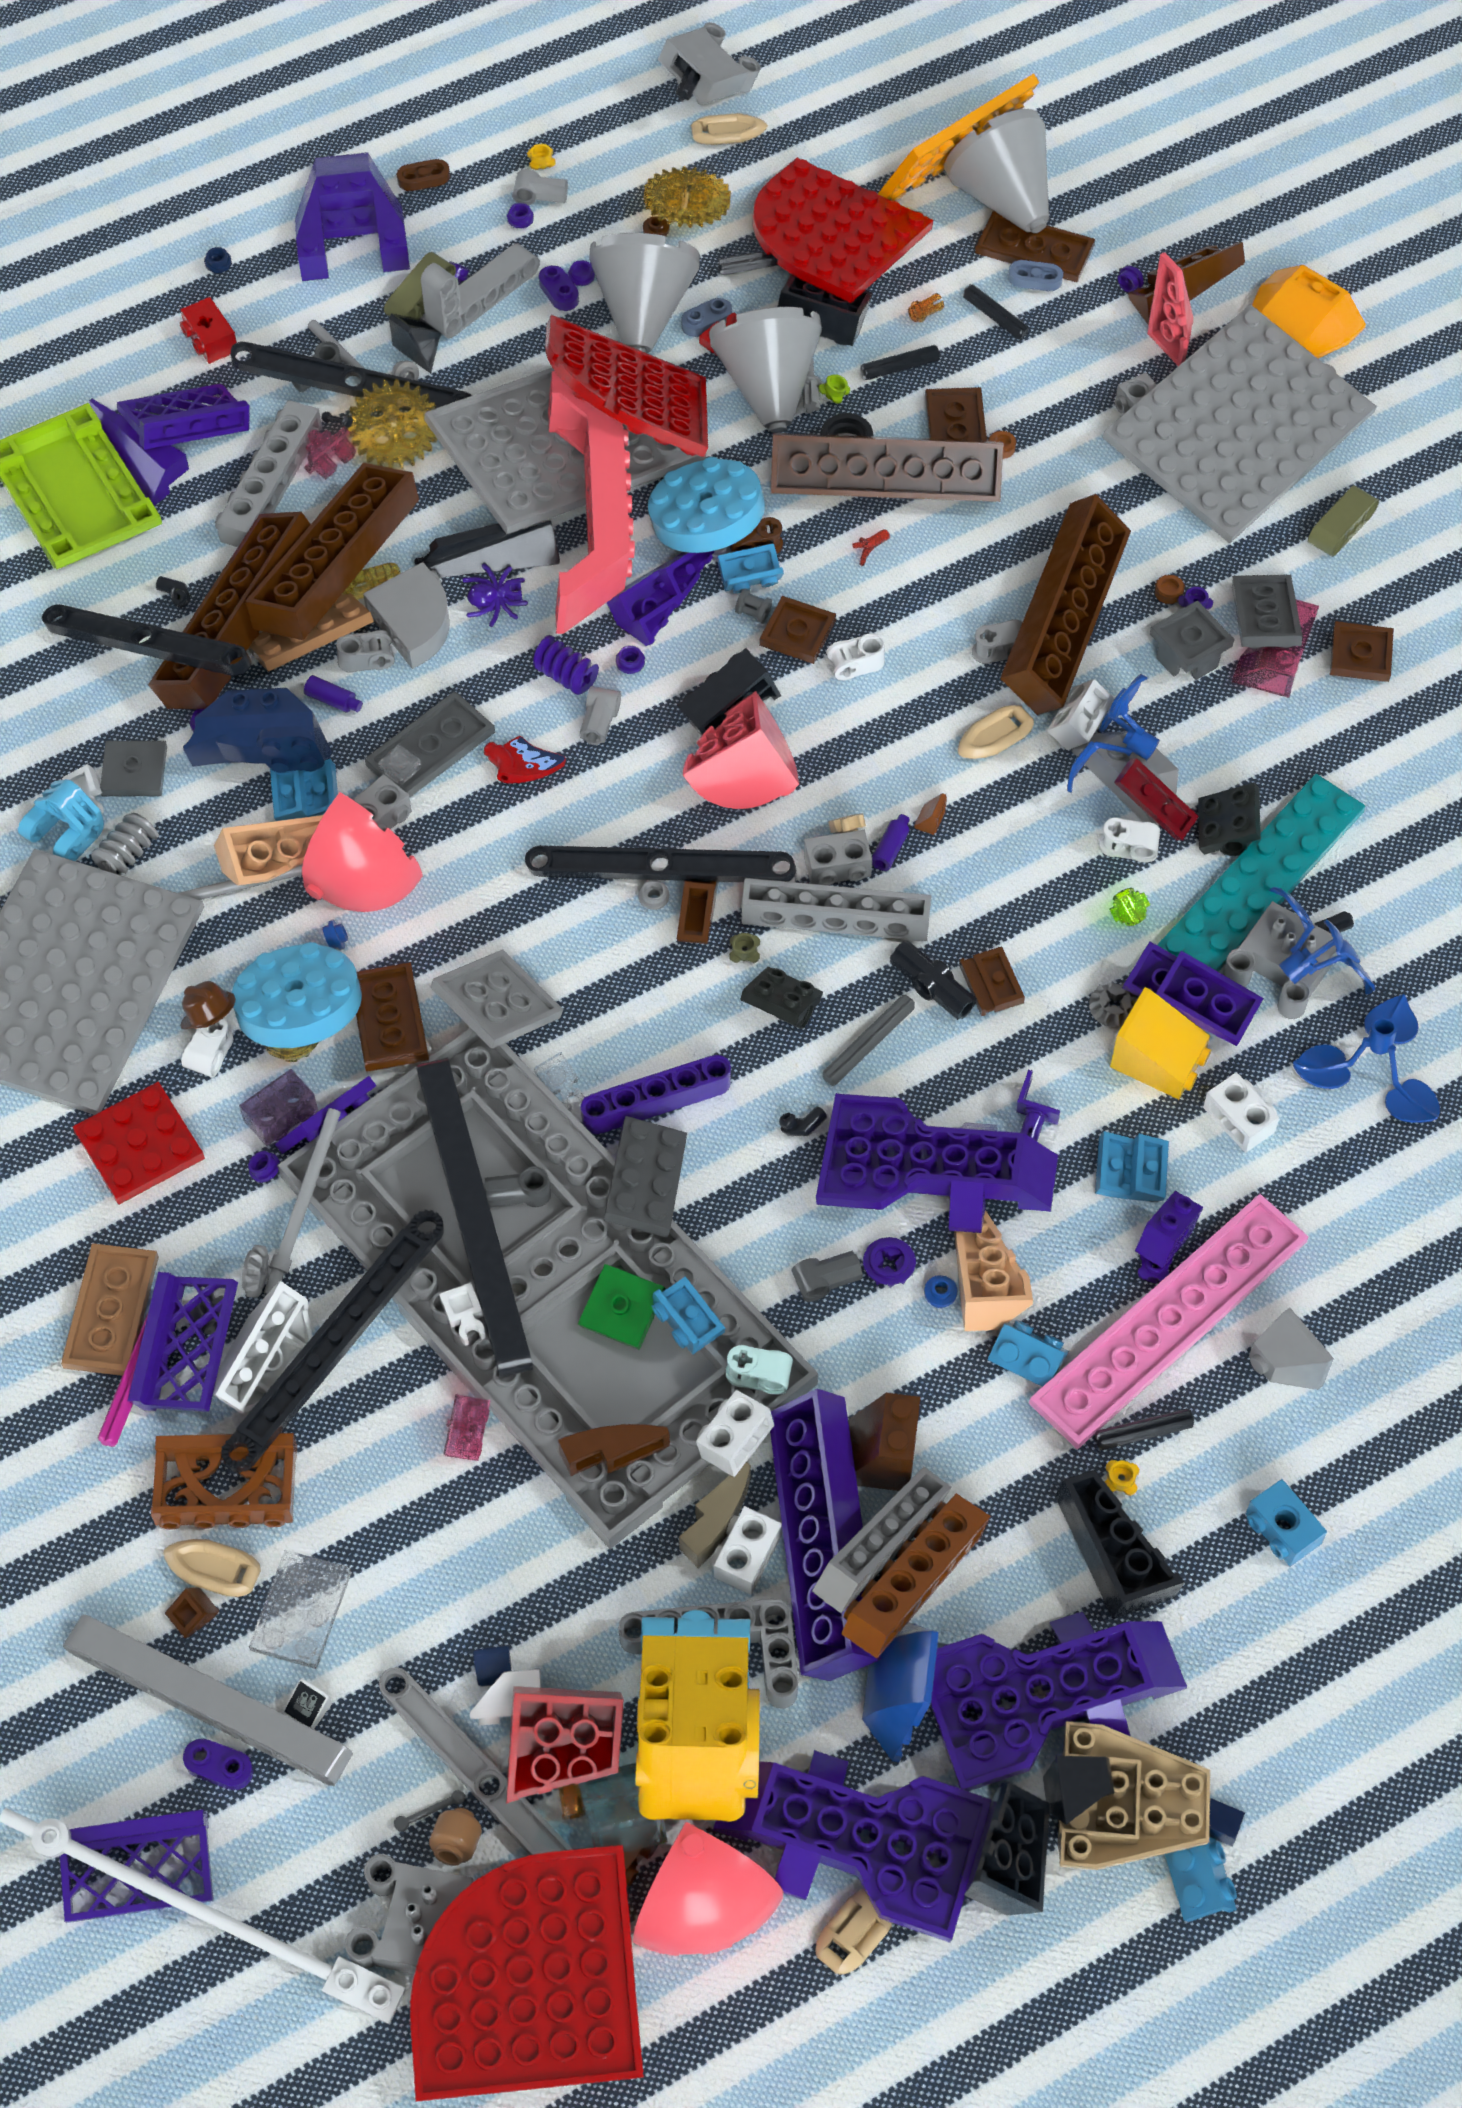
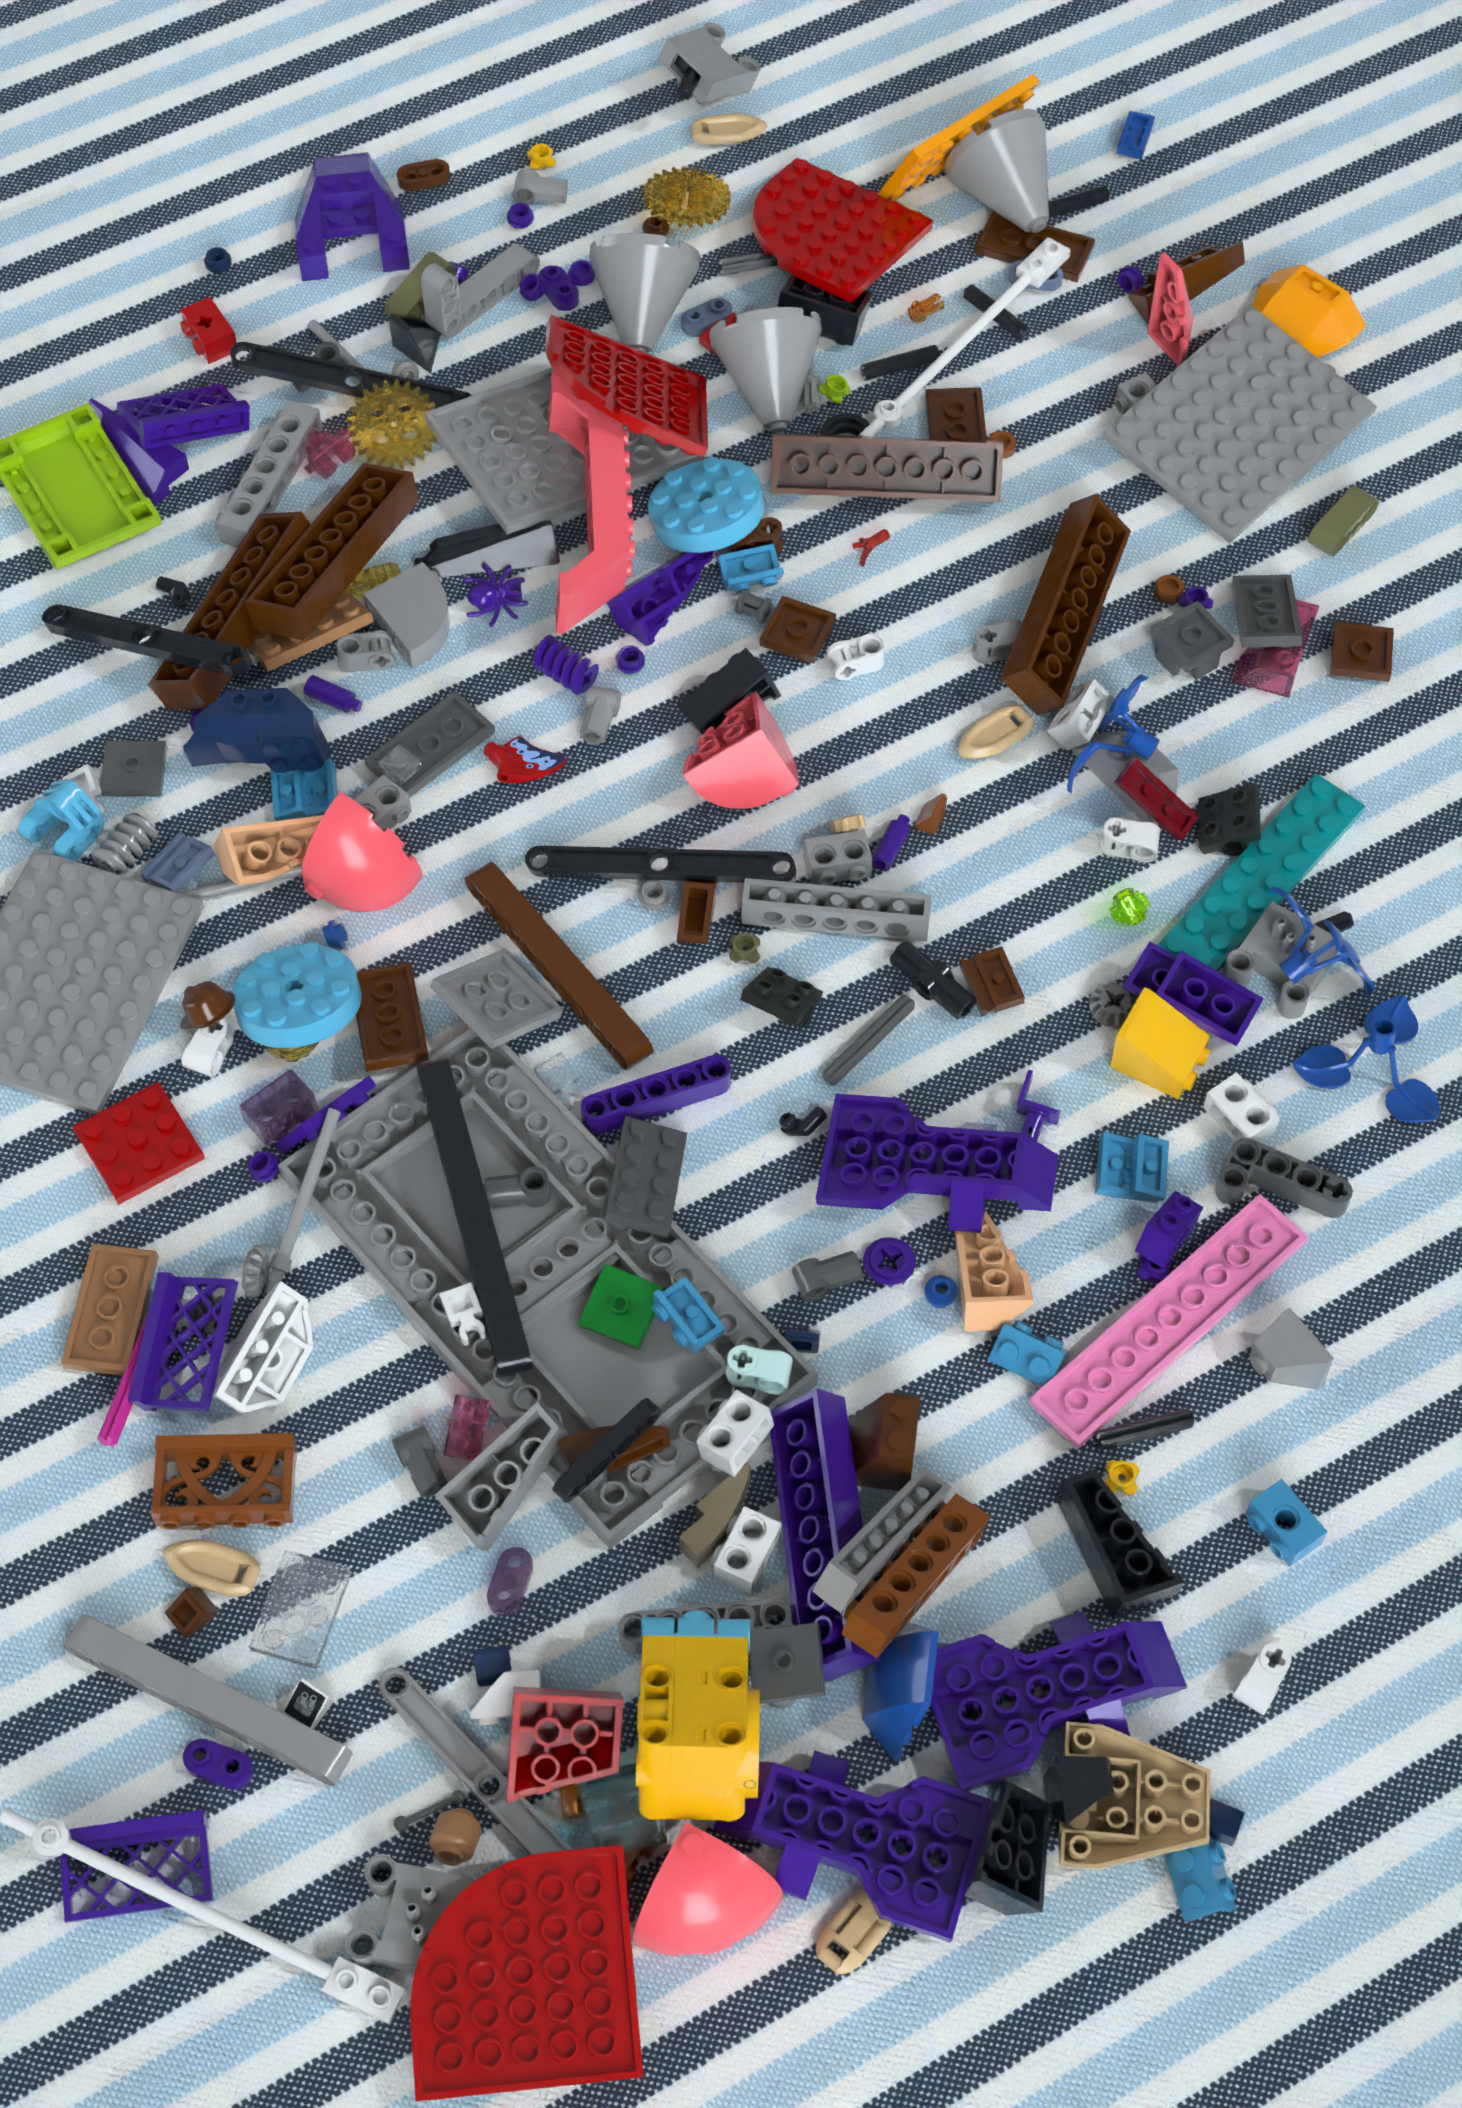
(177, 863): none -> sand blue plate
(332, 1341): black plate -> none
(346, 421): black hinge -> none
(417, 1454): none -> dark grey piece
(501, 1476): none -> light grey wedge
(511, 1580): none -> clear purple plate
(528, 283): none -> dark purple plate
(559, 966): none -> reddish brown beam
(606, 1450): none -> black beam
(787, 1662): none -> dark grey plate
(803, 1339): none -> dark blue slope
(1032, 271): none -> white bar
(1078, 201): none -> black axle
(1135, 135): none -> blue plate
(1262, 1681): none -> white piece
(1283, 1184): none -> dark grey beam

